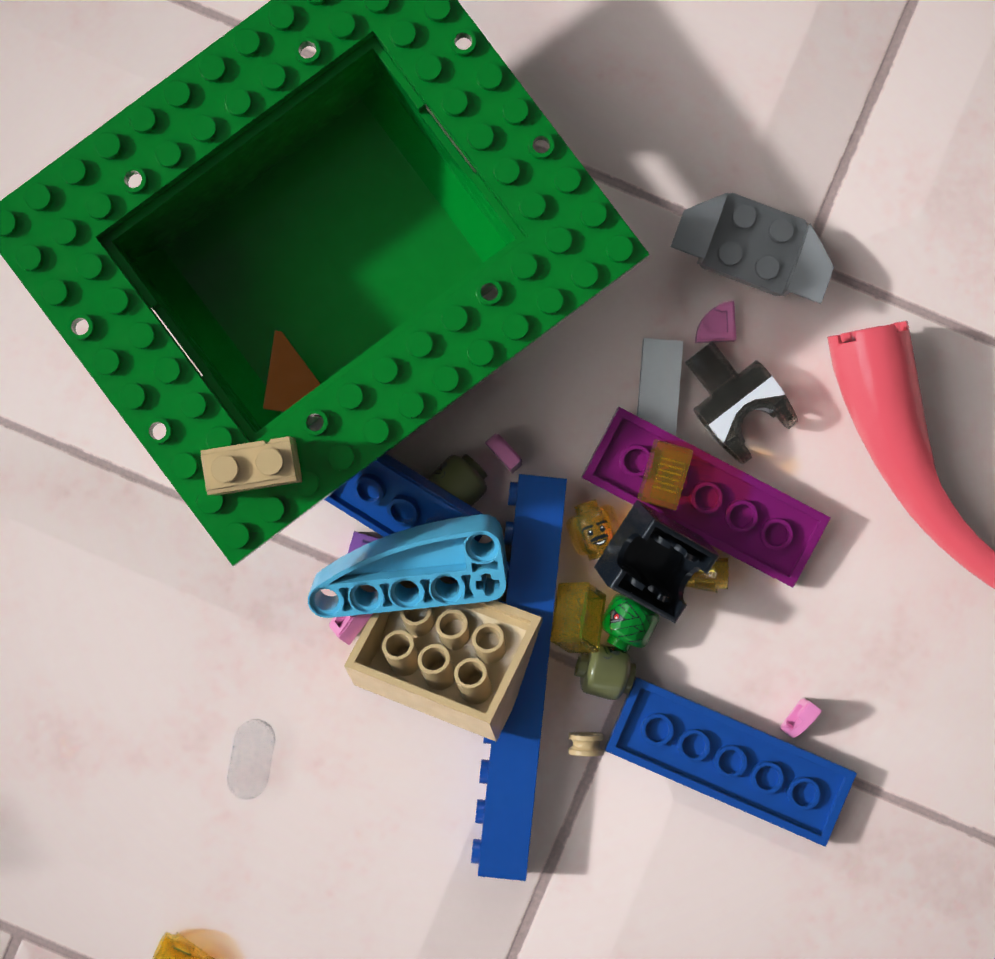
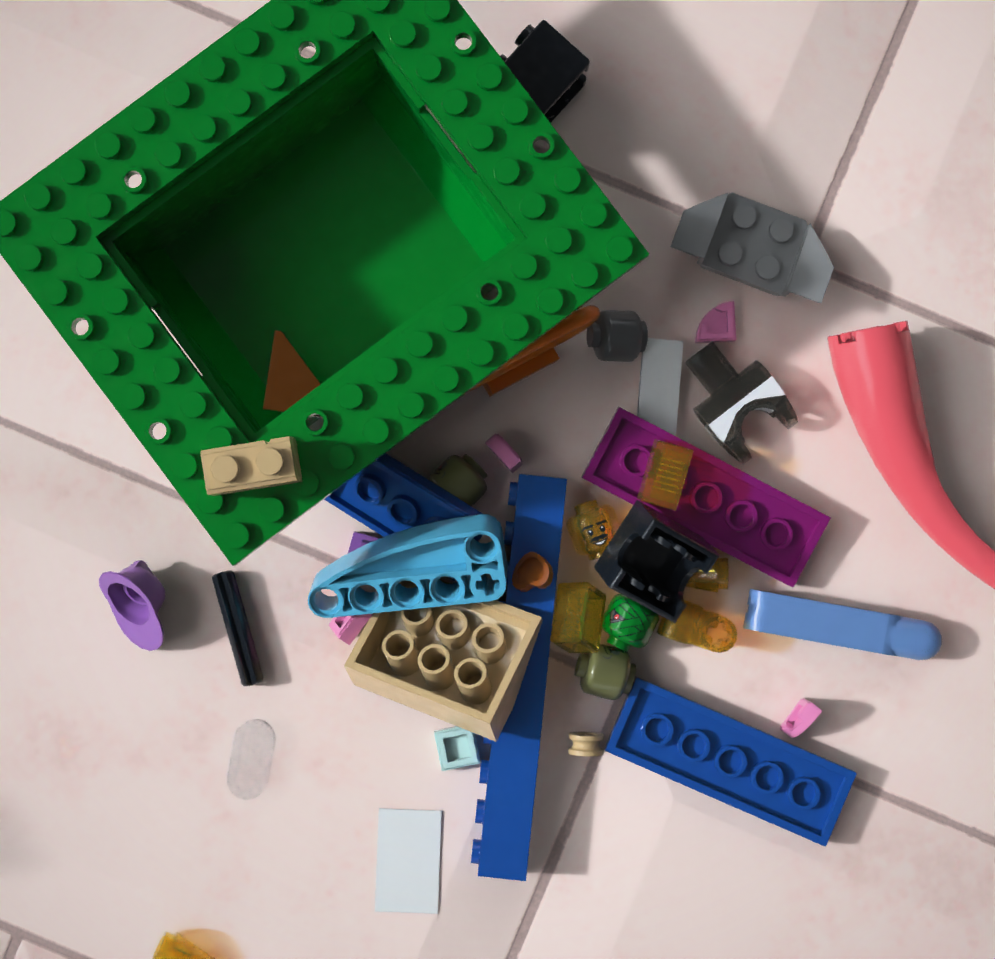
(135, 602): none -> medium lavender piece
(237, 628): none -> black axle
(408, 861): none -> white sticker
(456, 748): none -> light aqua tile
(532, 572): none -> dark orange piece
(541, 352): none -> orange bar
(548, 67): none -> black piece
(617, 336): none -> dark grey head
(693, 628): none -> clear yellow piece
(841, 625): none -> medium blue piece

